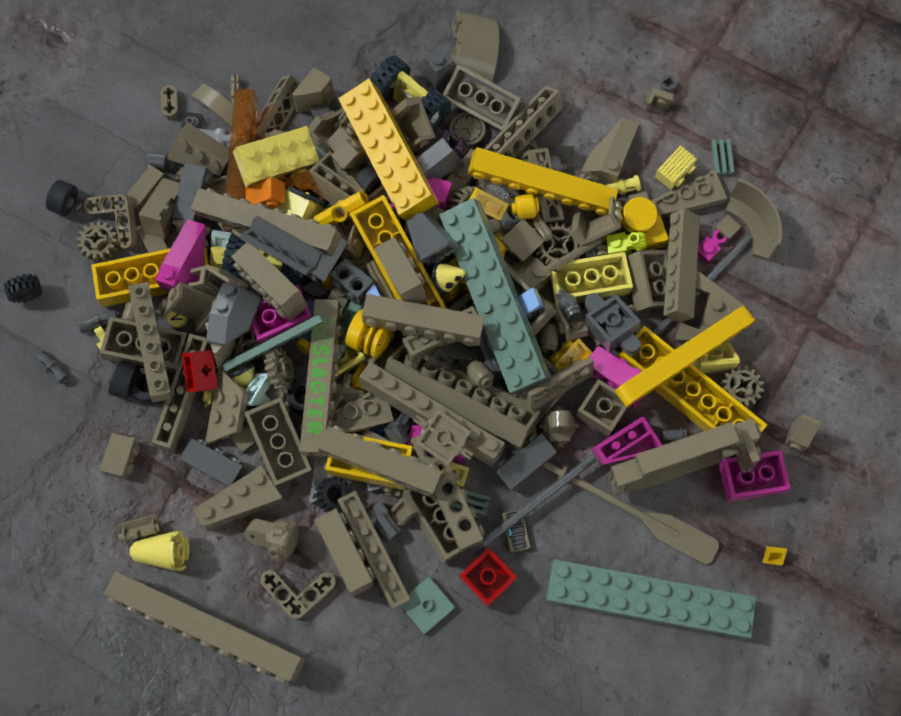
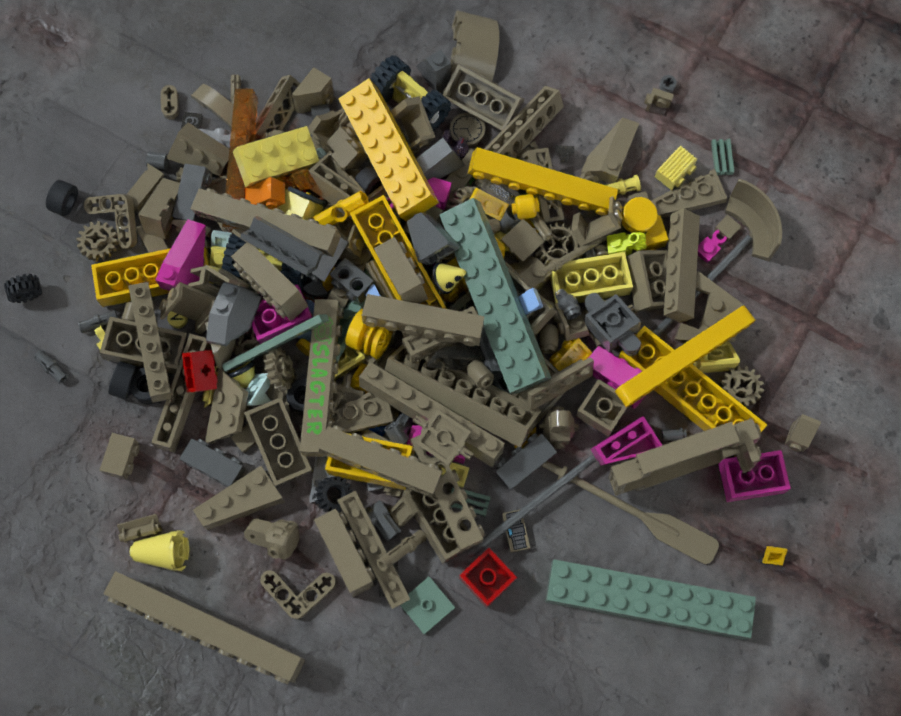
(407, 546): none -> dark tan pin

